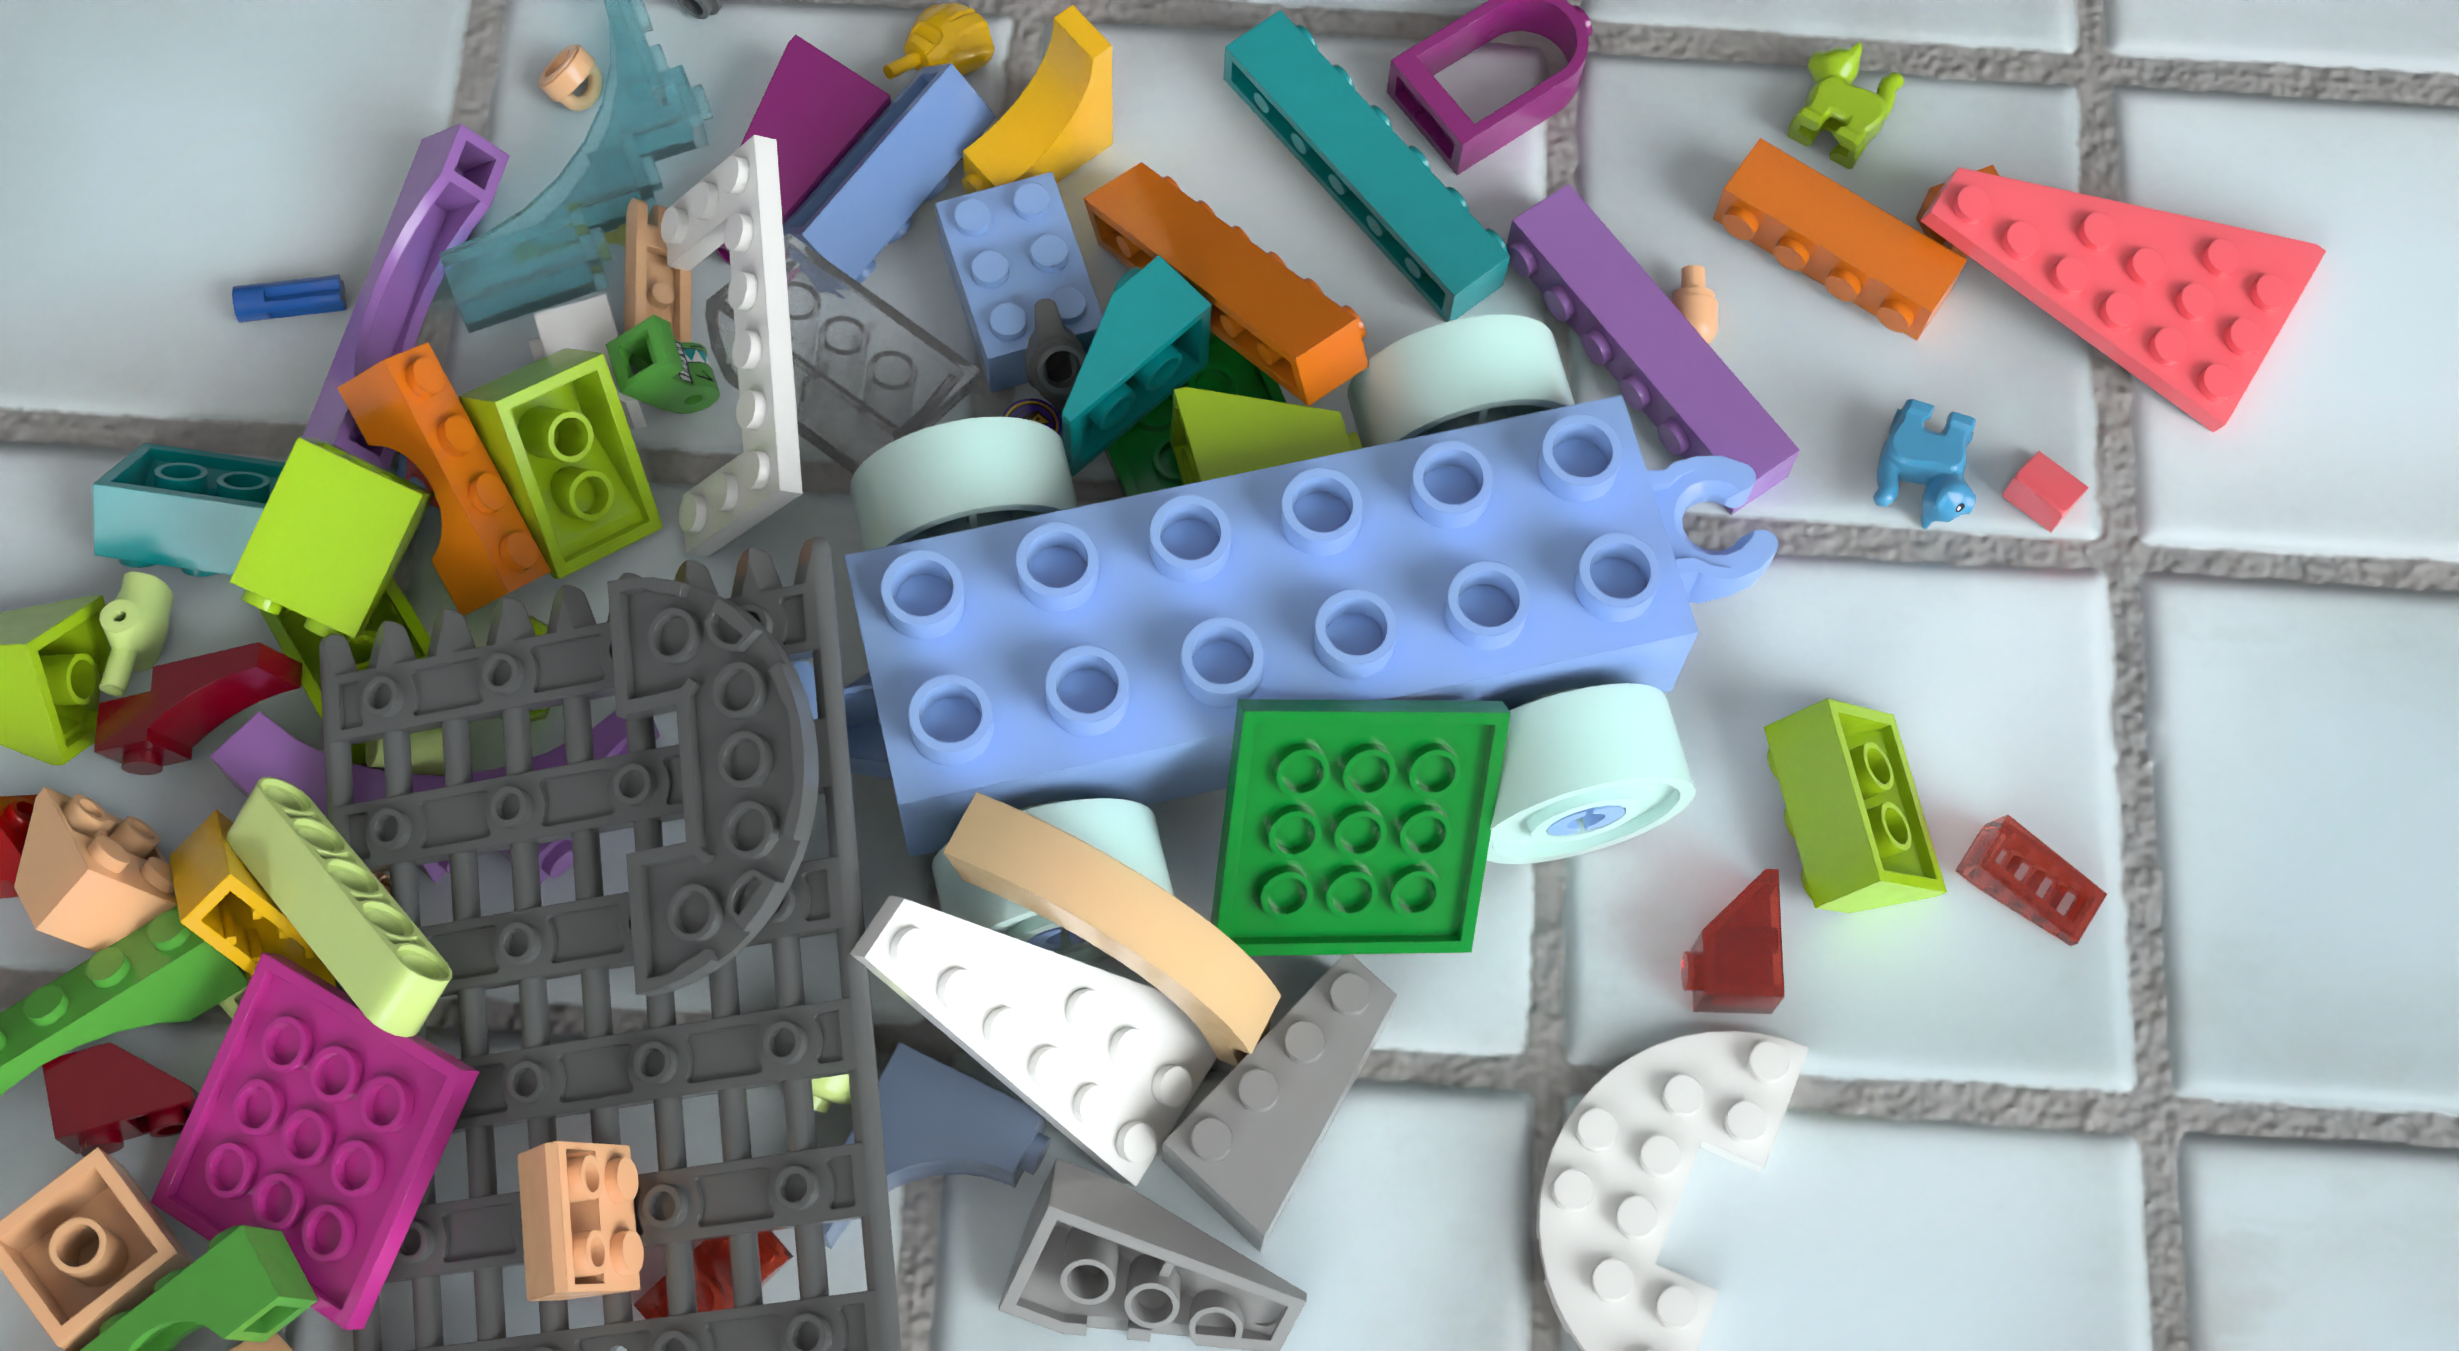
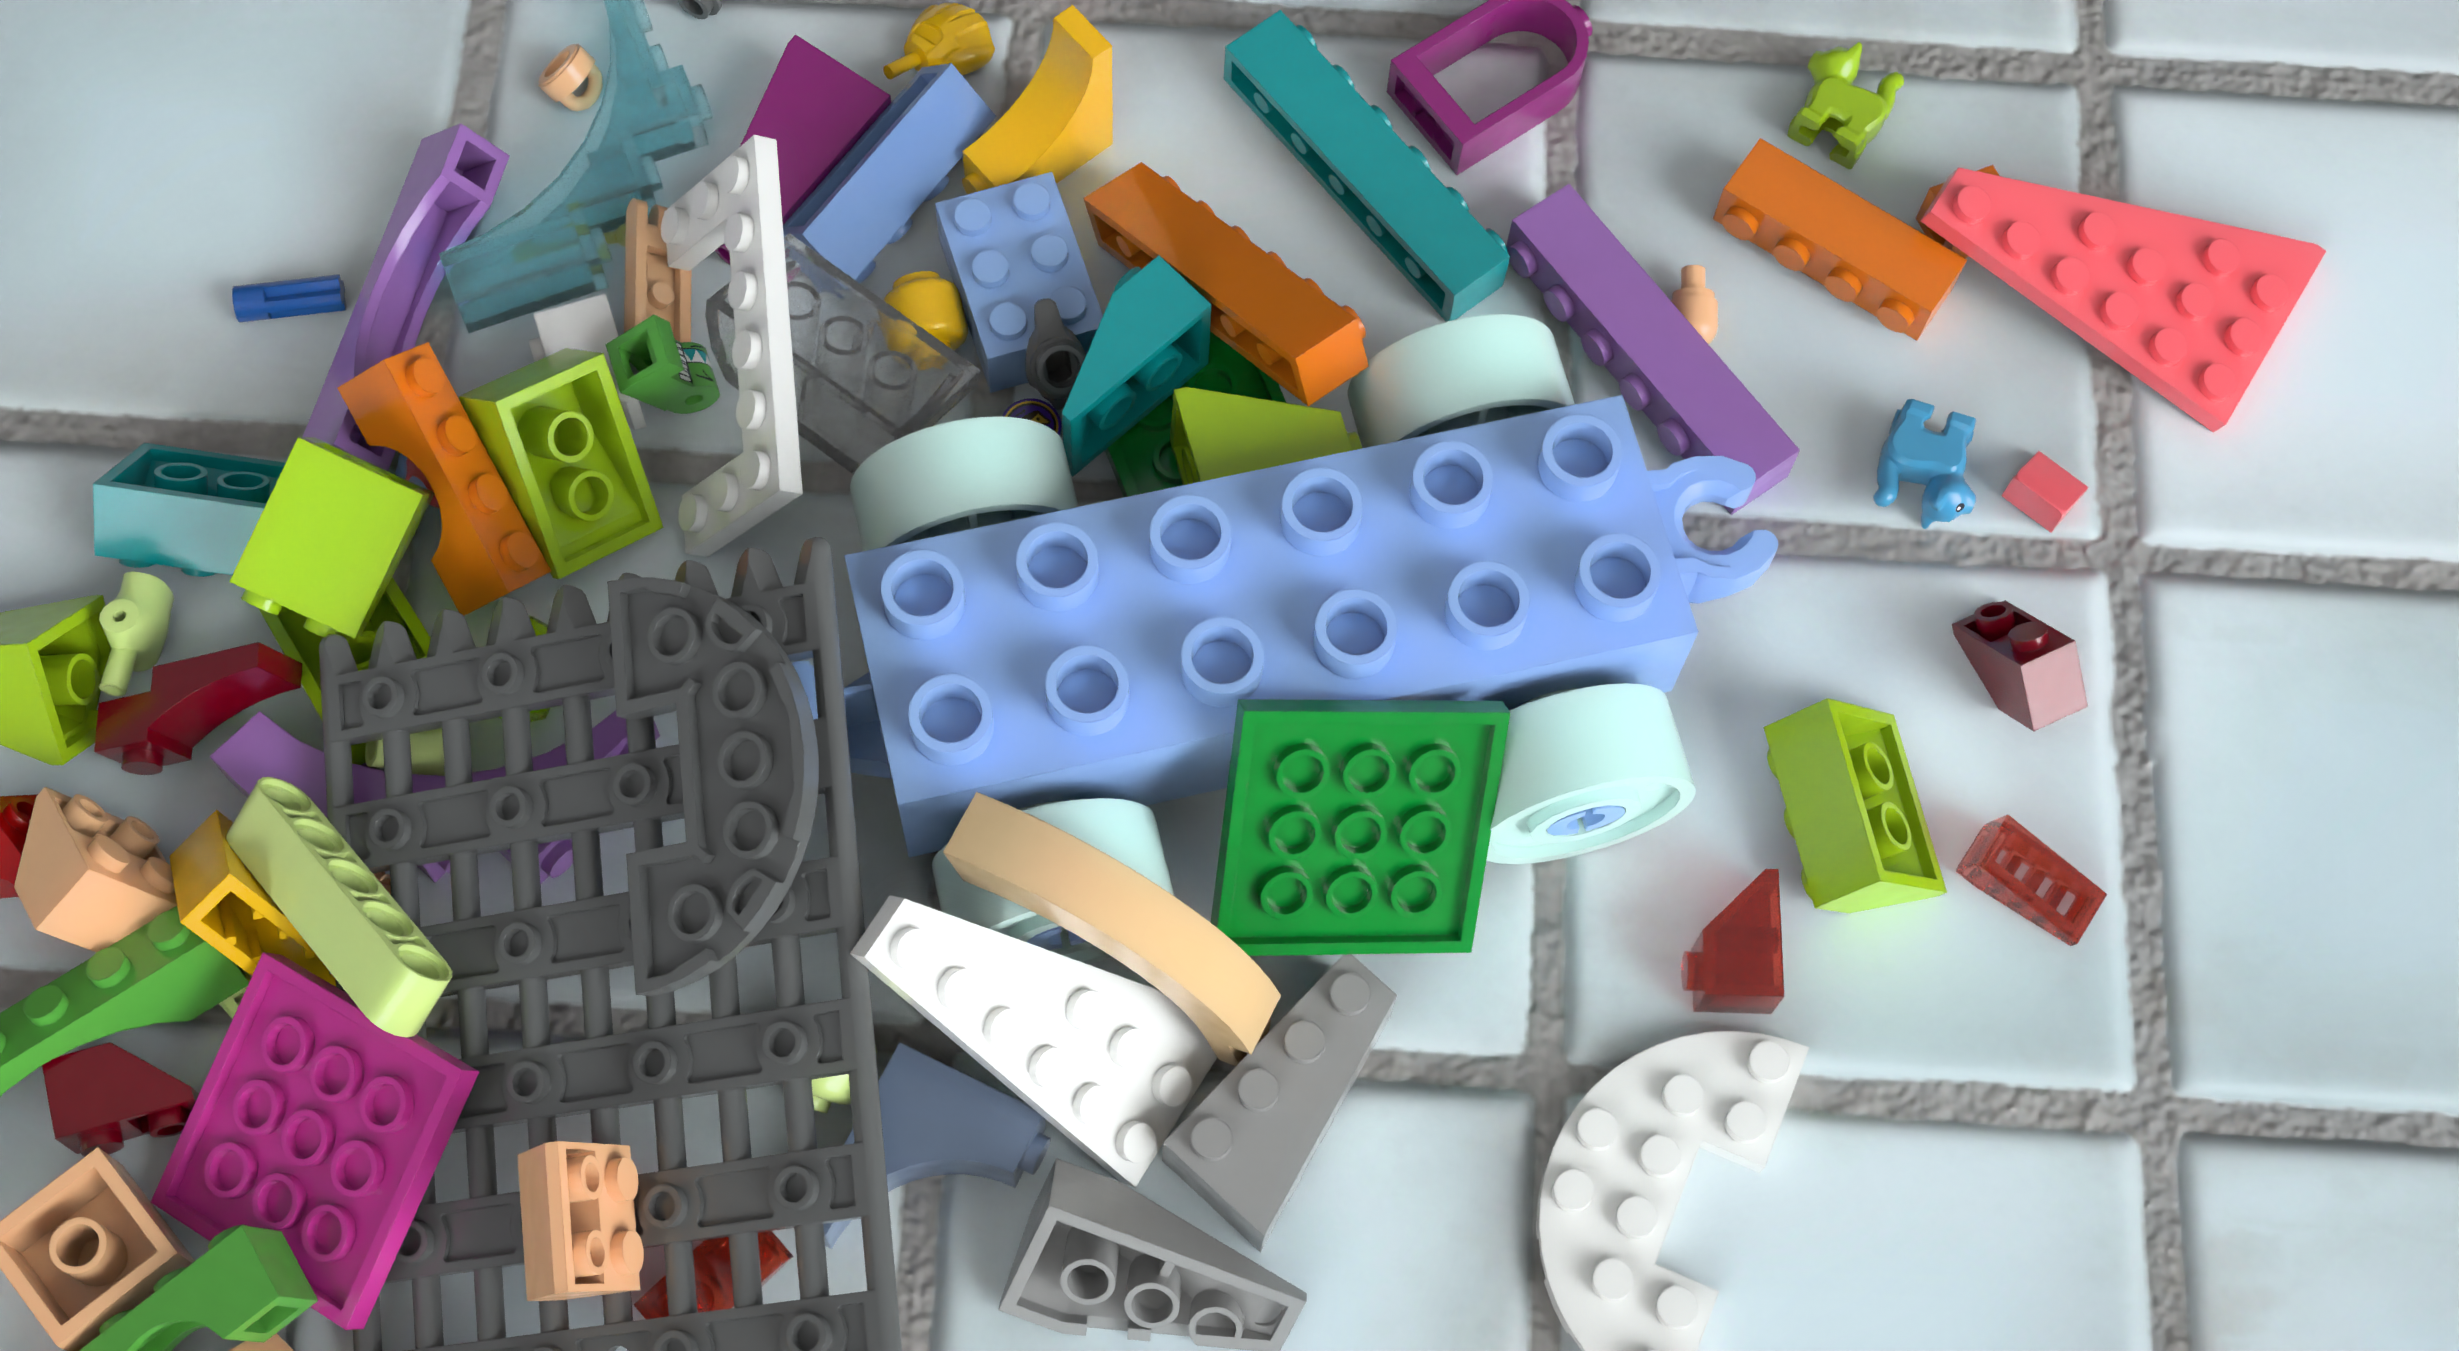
(932, 305): none -> yellow head
(2023, 664): none -> slope

